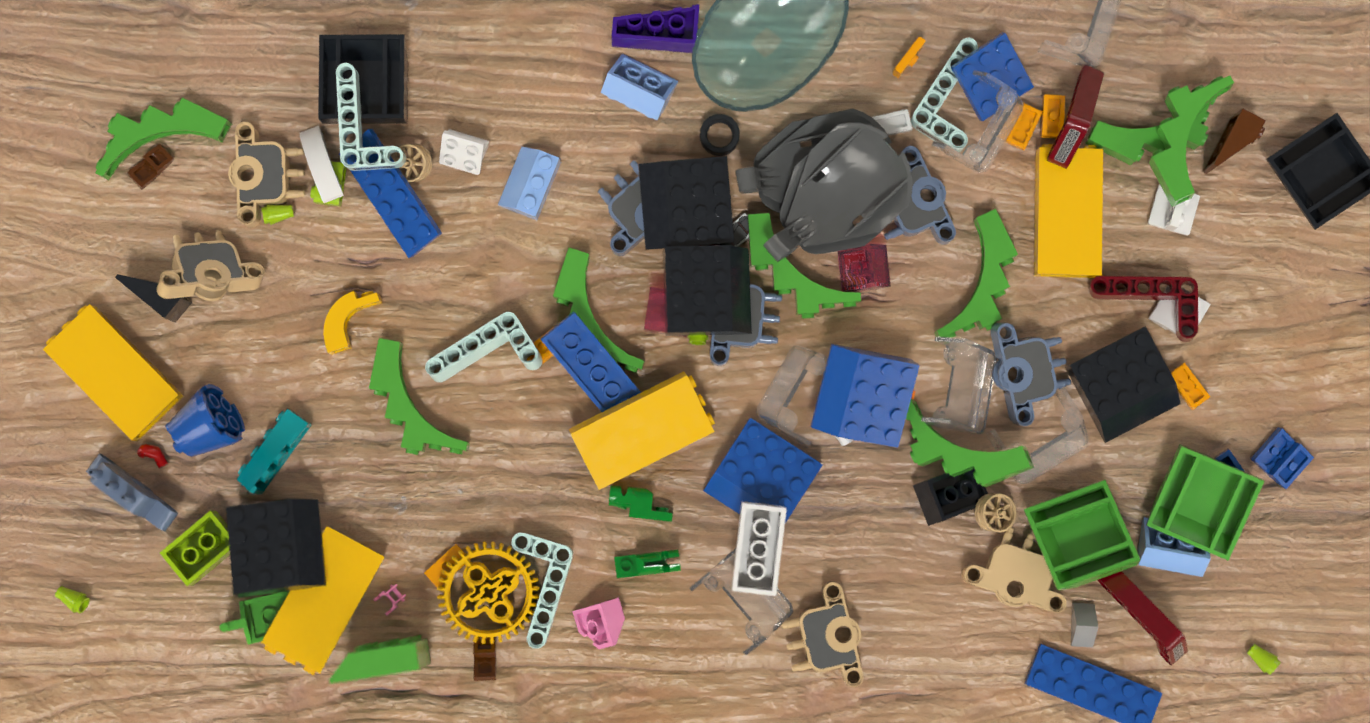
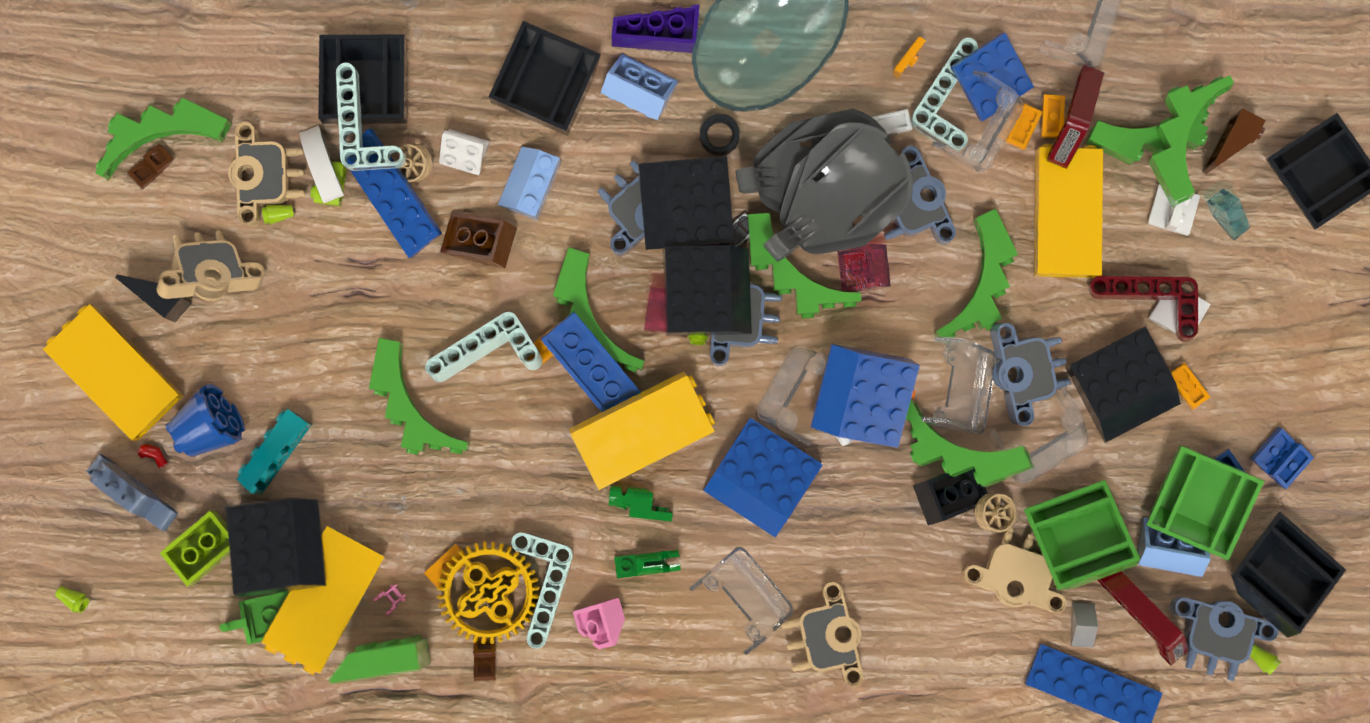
(339, 315): yellow arch -> none
(478, 239): none -> reddish brown slope
(545, 78): none -> black slope
(758, 548): white brick -> none
(1227, 643): none -> sand blue piece
(1229, 213): none -> clear light blue slope
(1286, 576): none -> black slope

